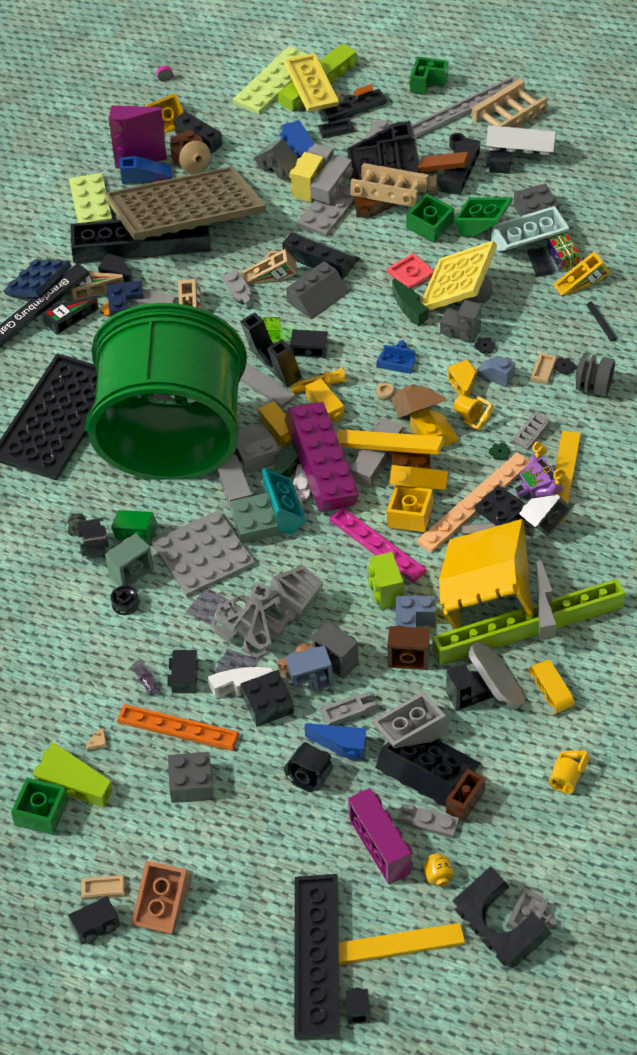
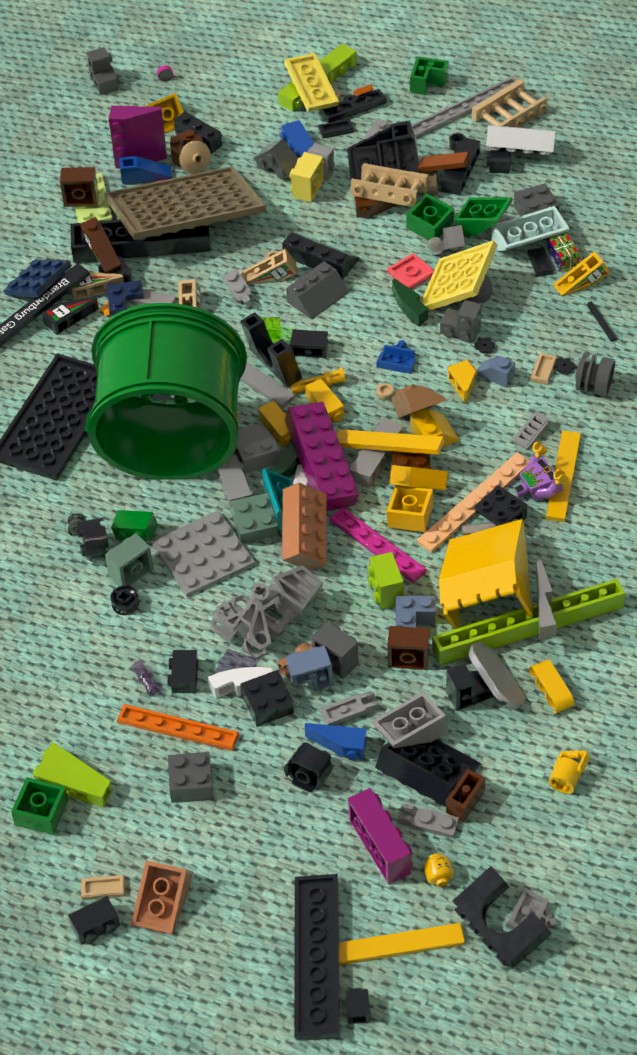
(79, 186): none -> reddish brown brick
(97, 741): tan tile -> none
(100, 244): none -> reddish brown slope
(102, 71): none -> dark grey brick
(205, 605): piece -> none
(267, 84): yellowish green plate -> none
(304, 526): none -> nougat brick
(323, 217): light grey plate -> none
(331, 179): light grey brick -> none
(452, 239): none -> light grey brick
(472, 409): yellow piece -> none
(499, 451): dark green plant -> none
(545, 512): slope -> none

